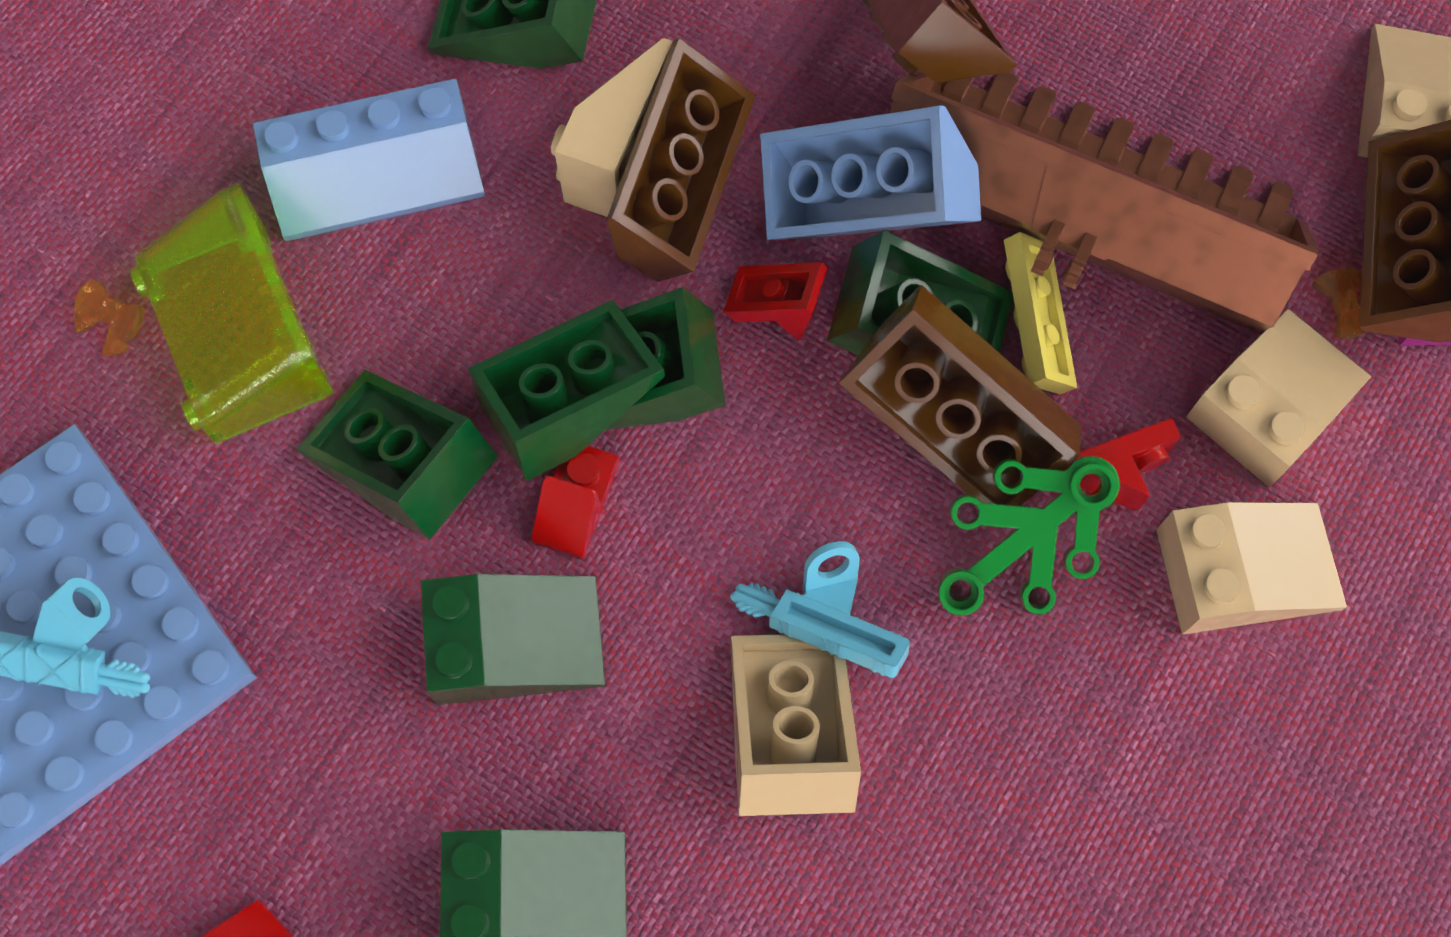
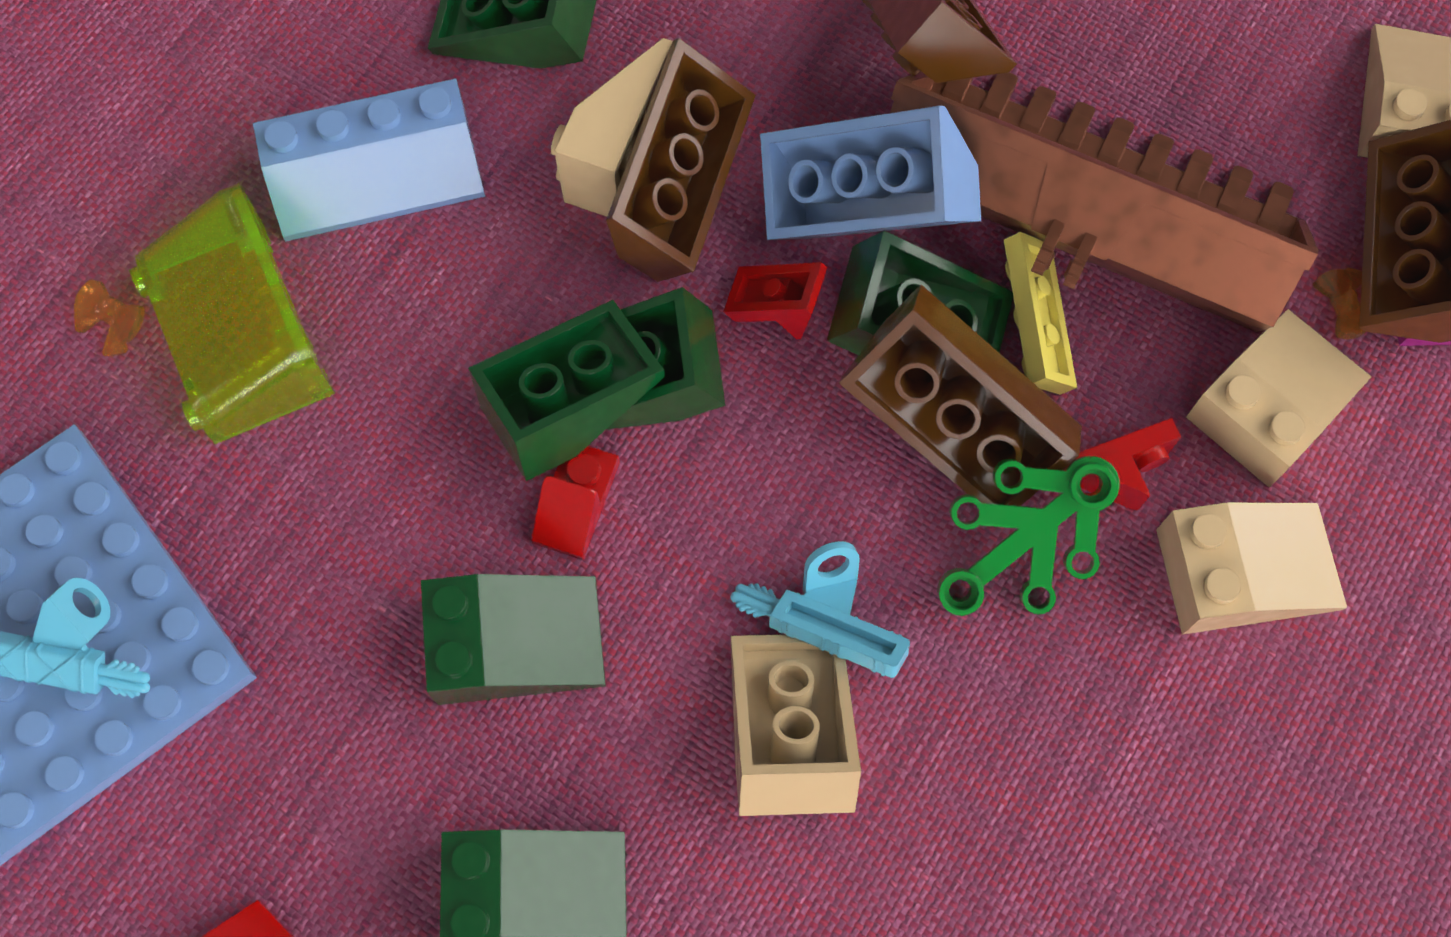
(399, 452): dark green slope -> none

